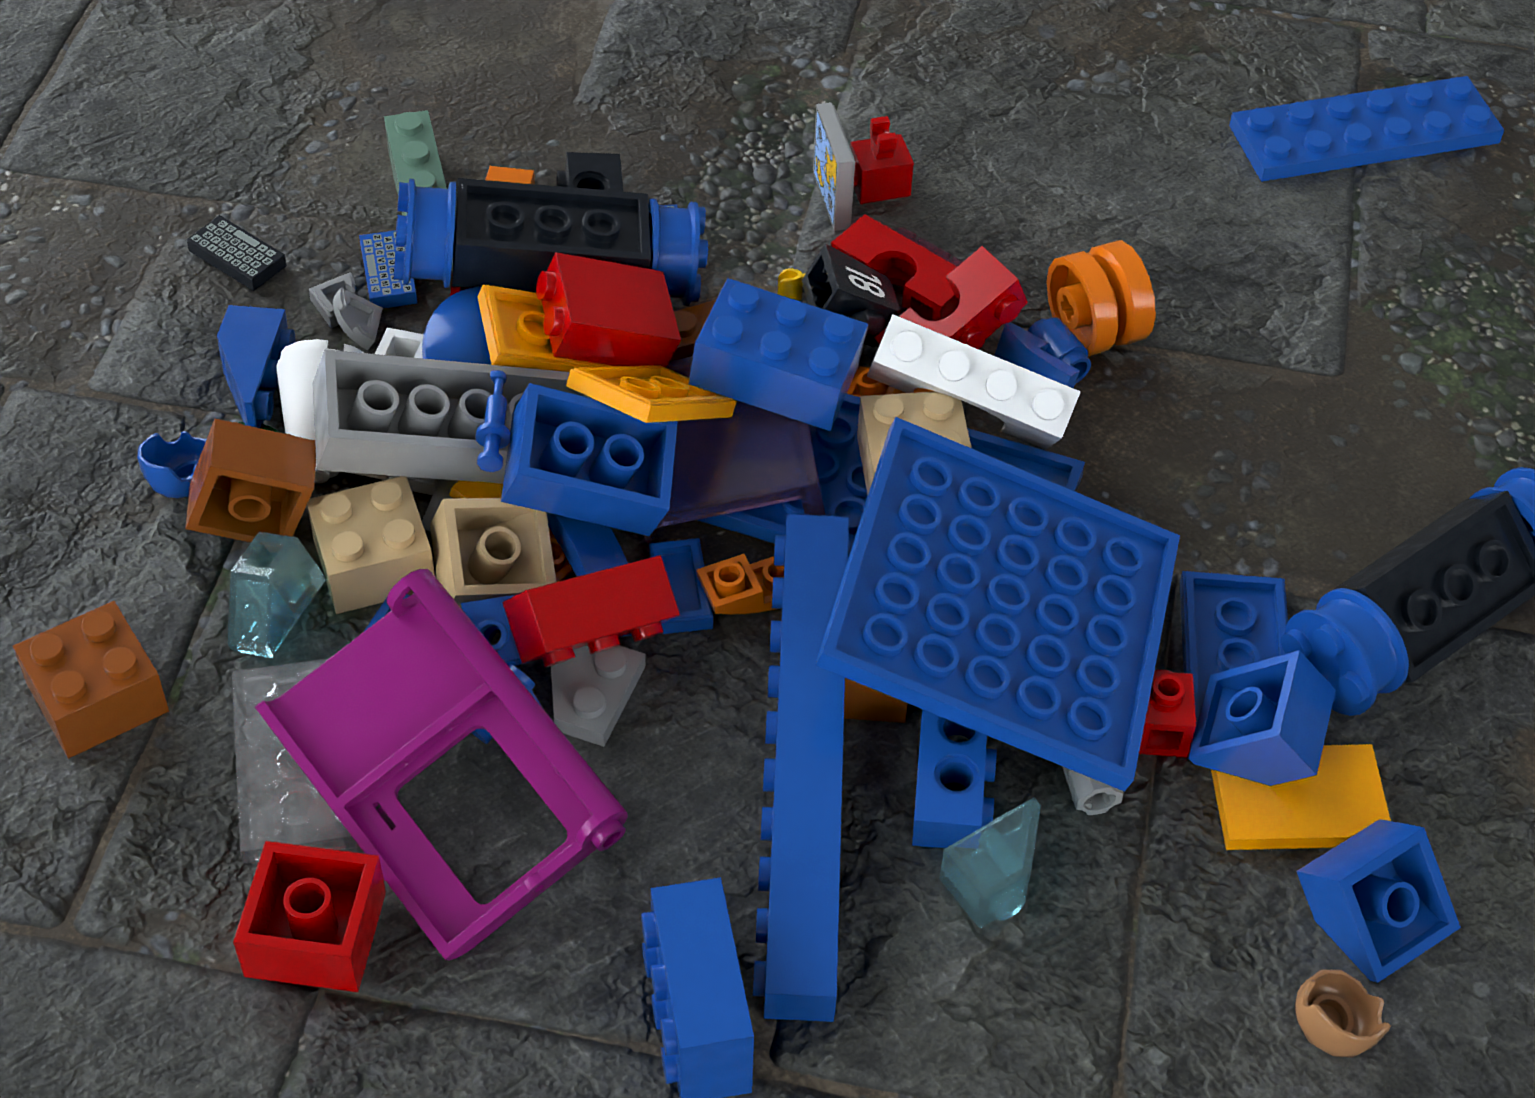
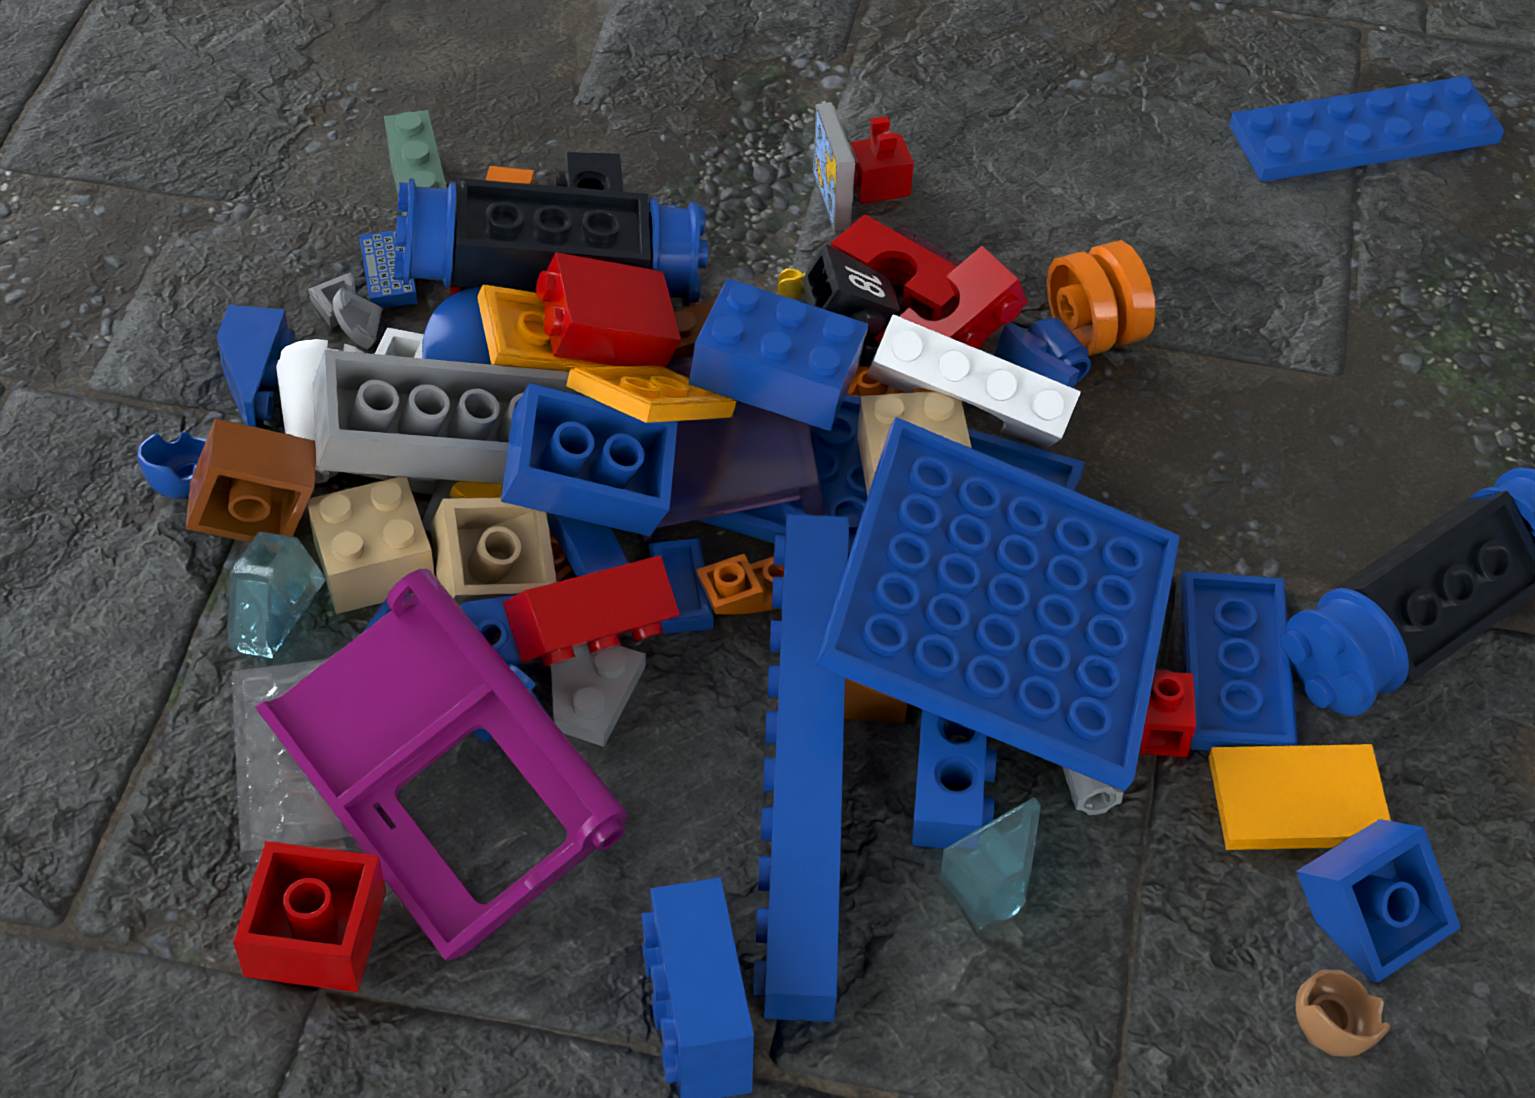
(91, 678): dark orange brick -> none
(236, 252): black tile -> none
(493, 433): blue piece -> none
(1264, 720): blue slope -> none

